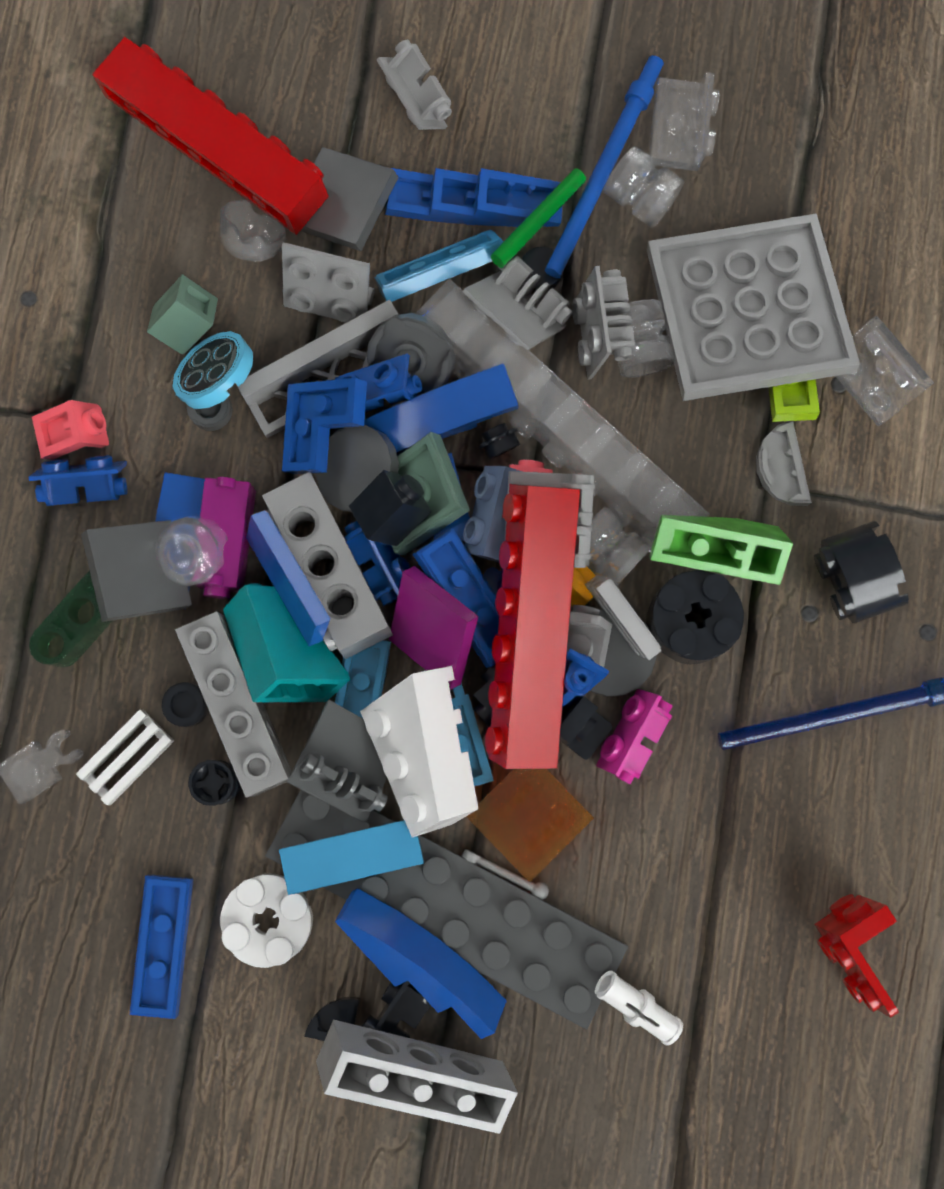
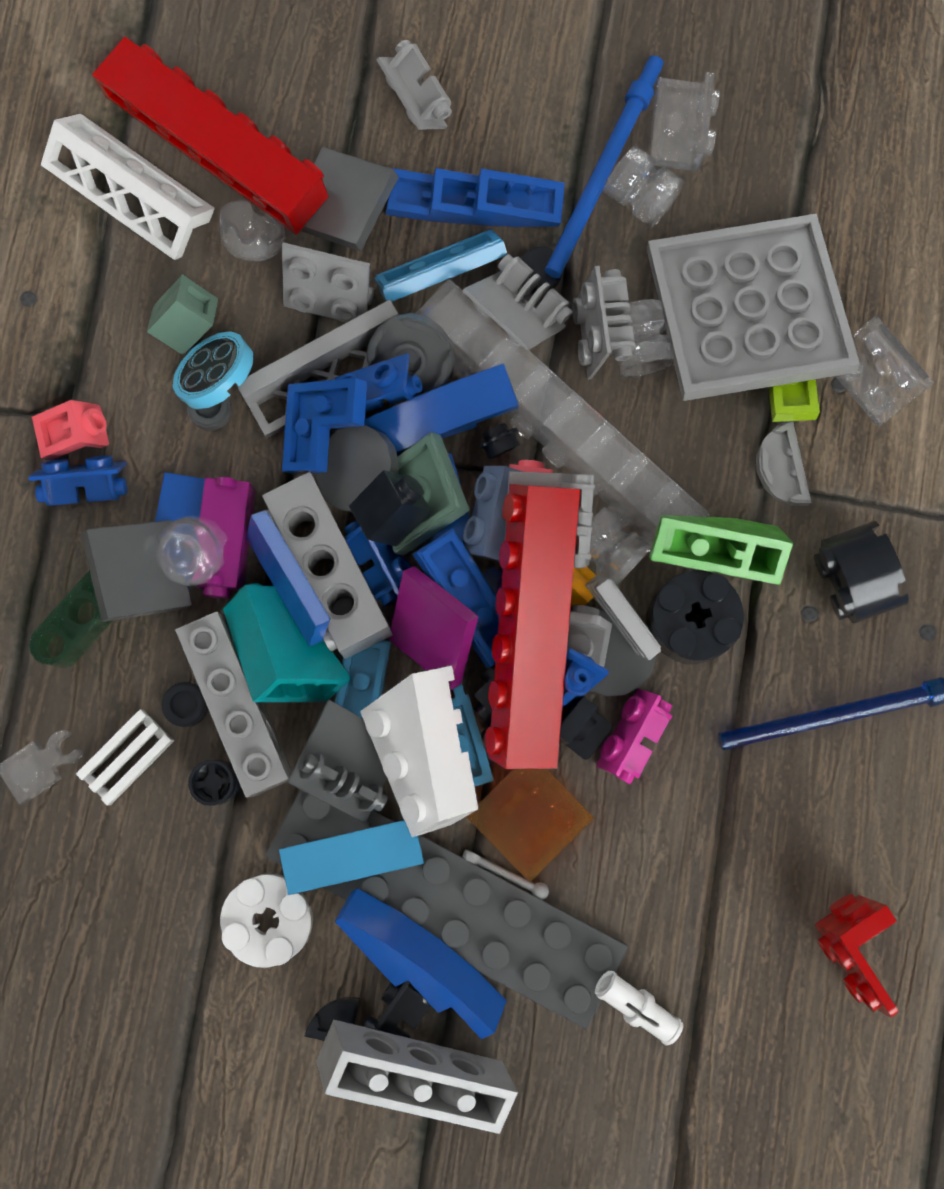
(132, 172): none -> white fence
(161, 946): blue tile -> none
(538, 218): green bar -> none

